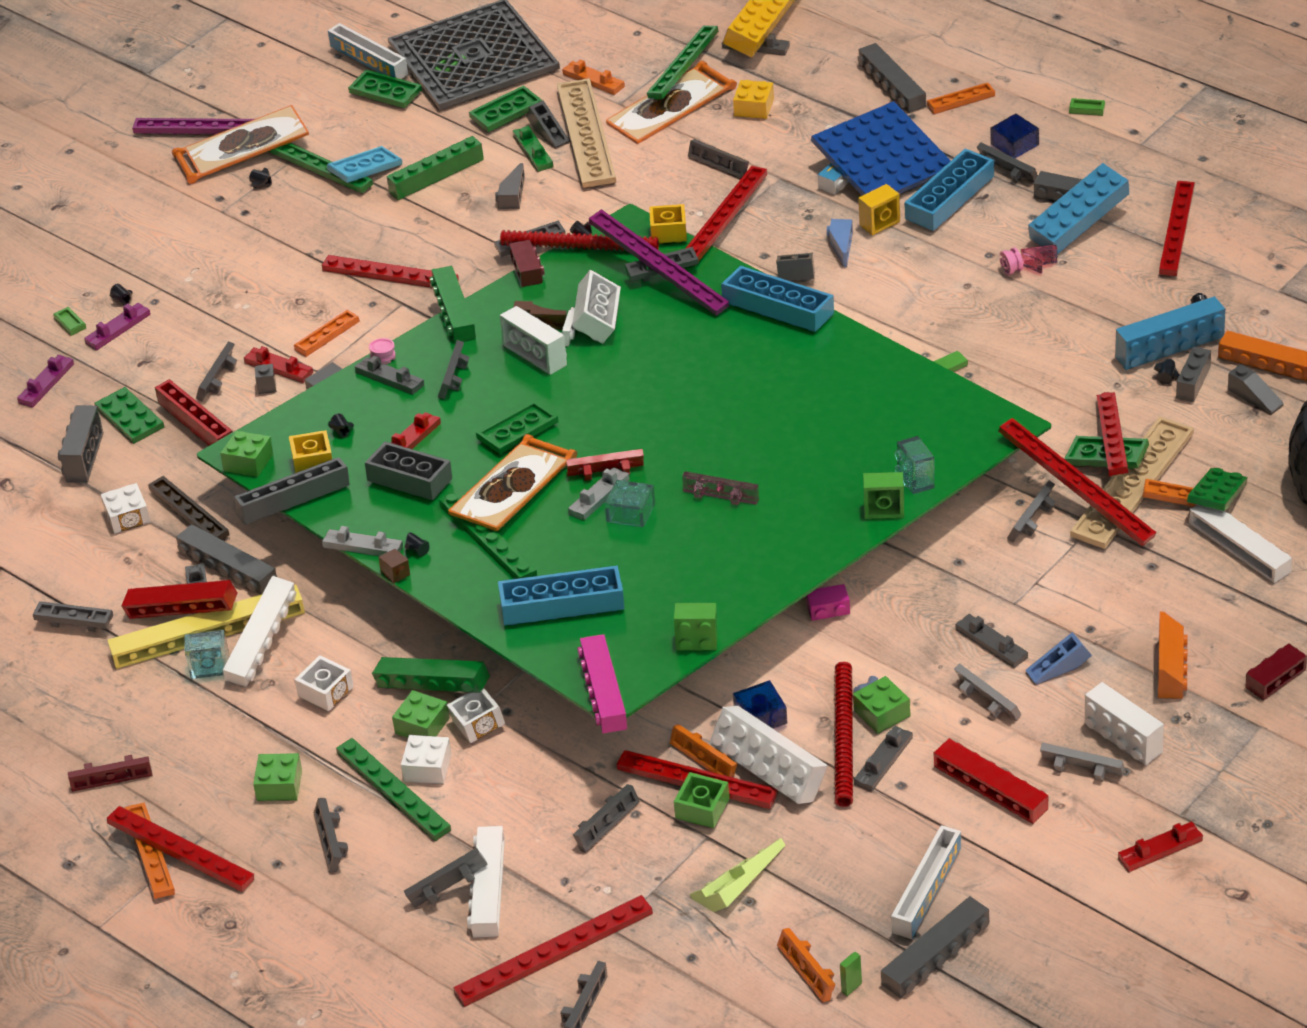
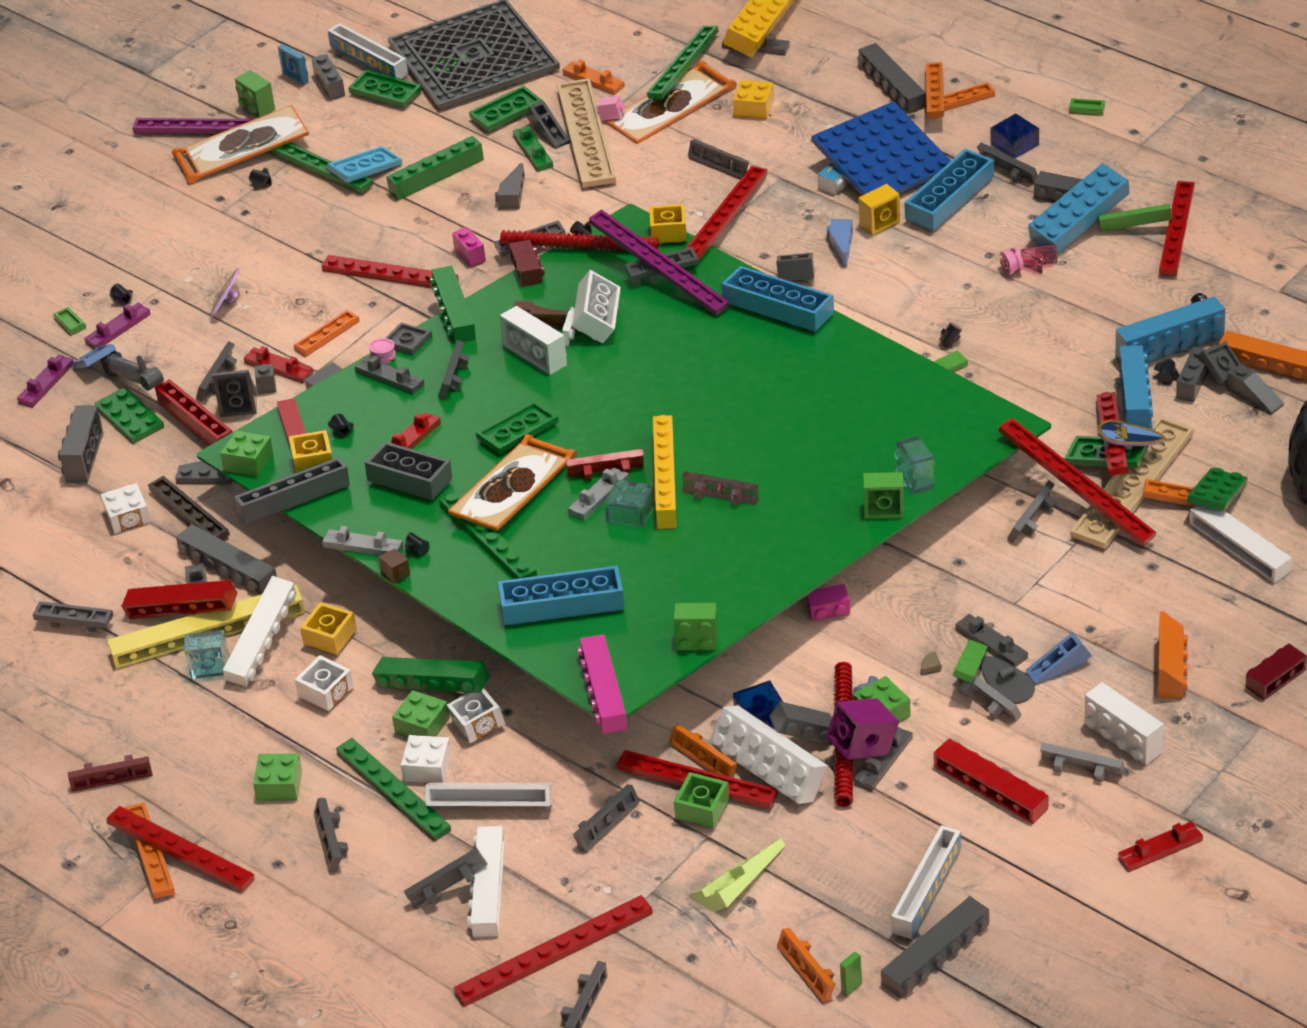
(93, 356): none -> medium blue tile
(138, 372): none -> dark grey piece
(199, 474): none -> dark grey wing
(224, 291): none -> shield
(235, 393): none -> dark grey slope
(254, 94): none -> bright green brick
(290, 418): none -> tile
(293, 64): none -> dark azure plate
(328, 76): none -> dark grey brick
(328, 628): none -> yellow brick
(409, 338): none -> dark grey tile
(468, 246): none -> dark pink brick
(489, 794): none -> white brick
(610, 108): none -> bright pink brick
(664, 472): none -> yellow brick
(801, 722): none -> dark grey brick
(862, 728): none -> magenta brick
(930, 663): none -> dark tan tile
(935, 90): none -> orange plate
(950, 334): none -> black piece
(970, 661): none -> bright green tile
(1007, 679): none -> dark grey shield
(1128, 434): none -> shield
(1135, 217): none -> bright green tile
(1135, 386): none -> dark azure brick
(1220, 361): none -> dark grey tile

